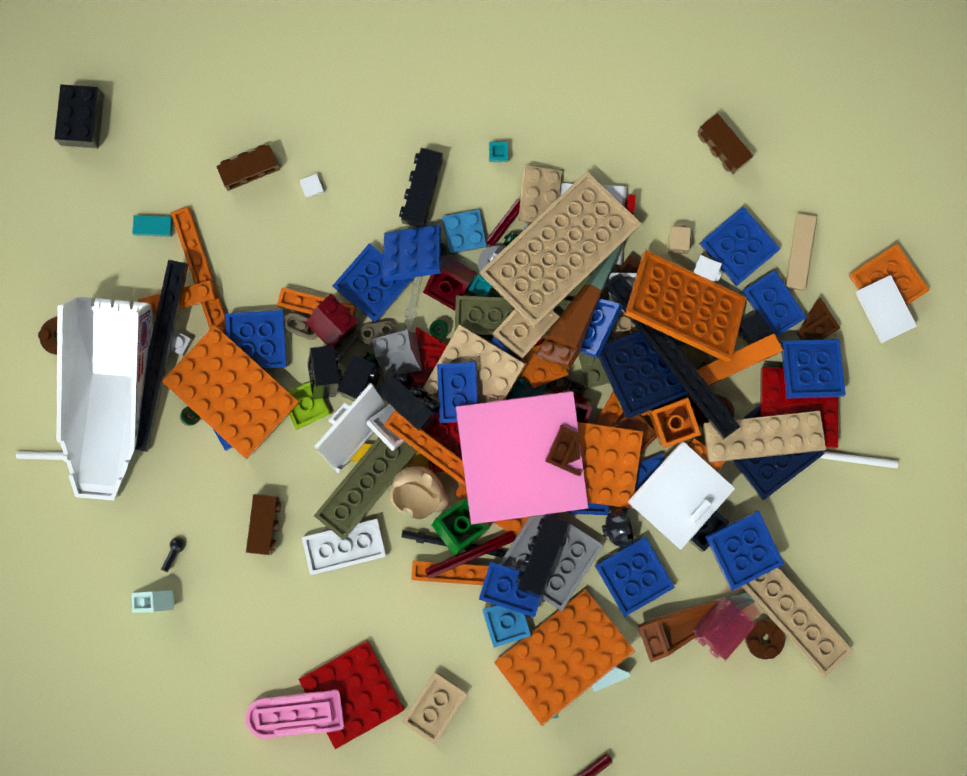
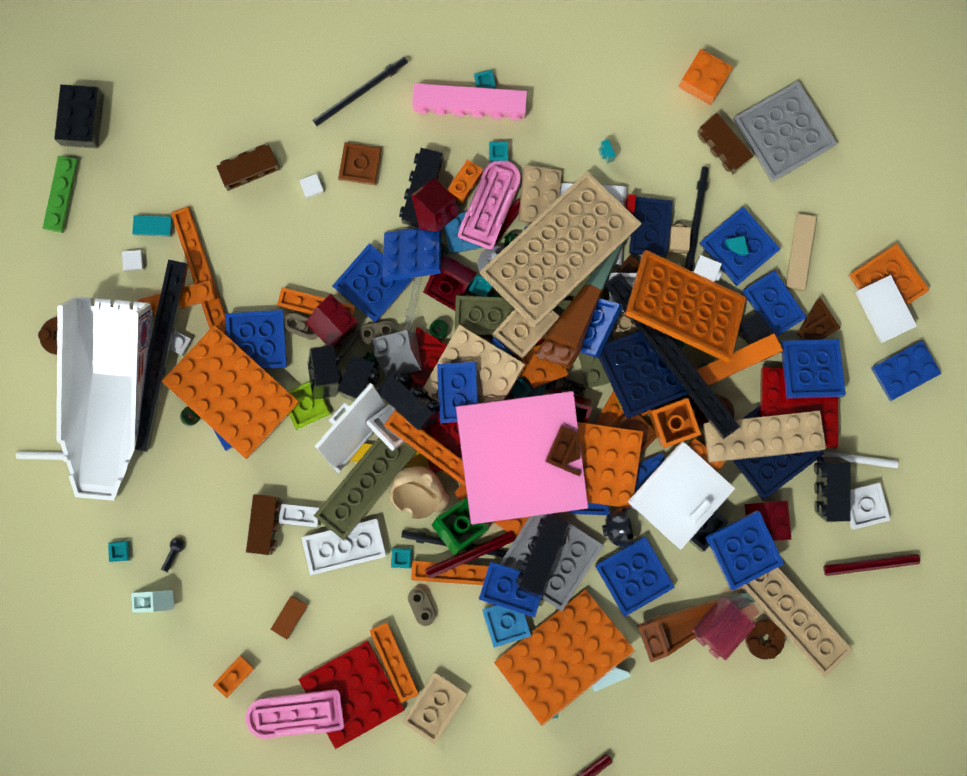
(60, 194): none -> bright green plate
(119, 551): none -> teal tile
(132, 260): none -> white tile
(233, 676): none -> orange plate
(289, 617): none -> dark orange tile
(298, 515): none -> white plate
(360, 163): none -> dark orange tile
(390, 70): none -> black bar
(394, 662): none -> orange plate
(401, 558): none -> teal tile
(422, 606): none -> dark tan plate
(434, 206): none -> dark red slope
(465, 182): none -> orange brick
(469, 101): none -> bright pink brick
(485, 80): none -> teal tile
(490, 204): none -> bright pink piece
(606, 151): none -> teal plate
(655, 226): none -> dark blue plate
(702, 186): none -> black bar
(705, 76): none -> orange brick
(737, 245): none -> teal tile
(775, 517): none -> dark red slope
(785, 131): none -> light grey plate
(833, 489): none -> black brick
(868, 506): none -> white plate
(873, 564): none -> dark red axle
(906, 370): none -> blue plate

